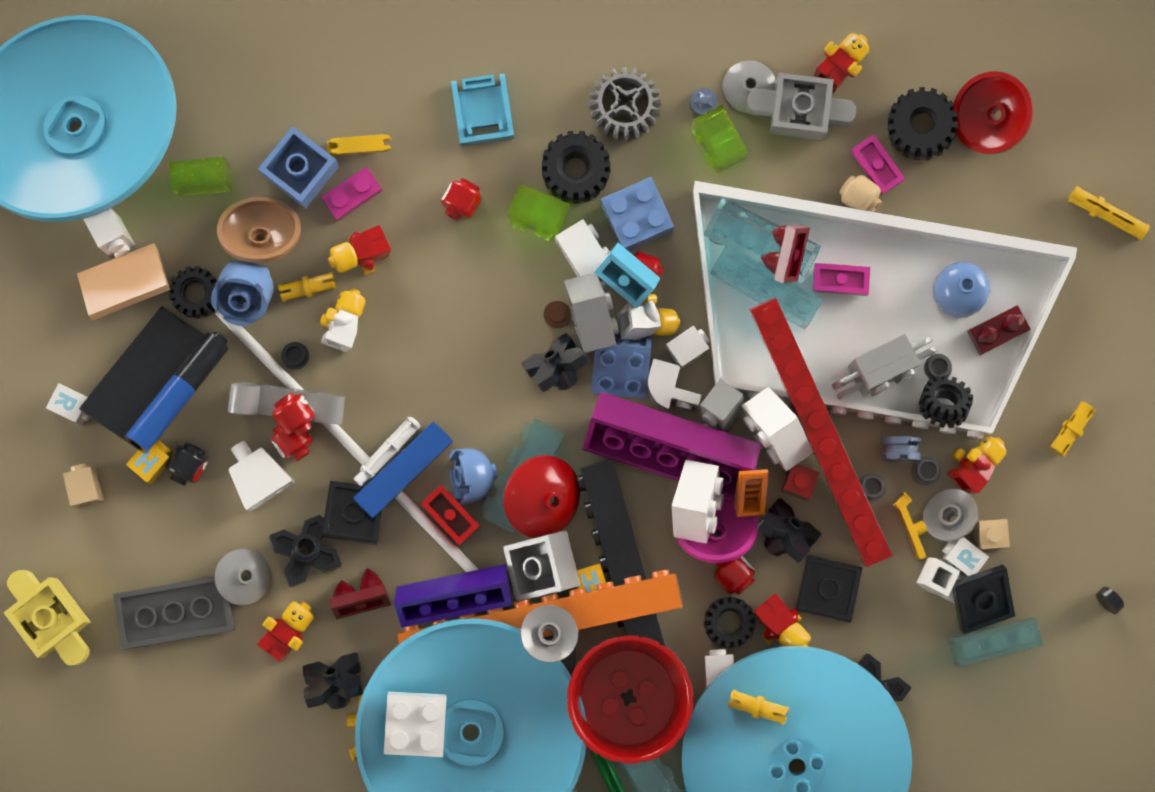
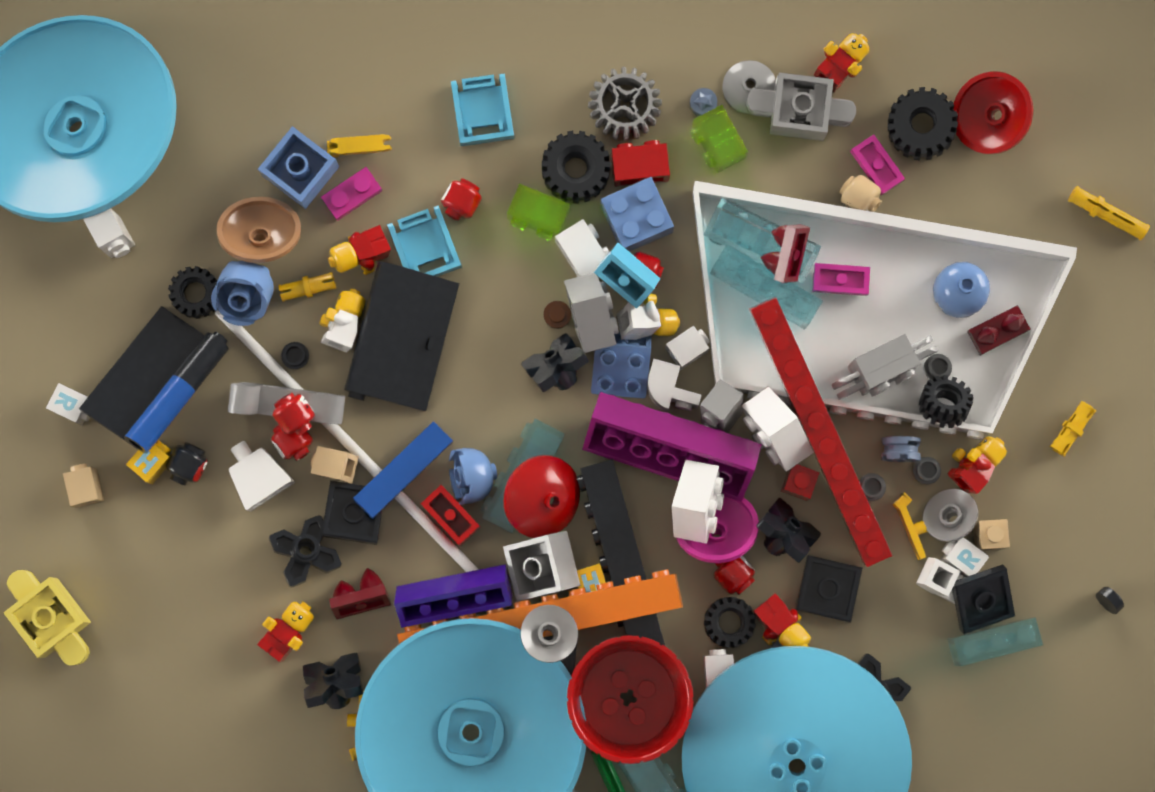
(123, 281): light nougat tile -> none
(171, 613): dark grey plate -> none
(200, 176): clear neon green brick -> none
(229, 580): light grey dish -> none
(334, 464): none -> tan brick
(387, 450): white piece -> none
(394, 333): none -> black door
(415, 724): white brick -> none
(425, 241): none -> medium azure container
(638, 163): none -> red brick
(751, 499): orange slope -> none
(758, 707): yellow pin -> none

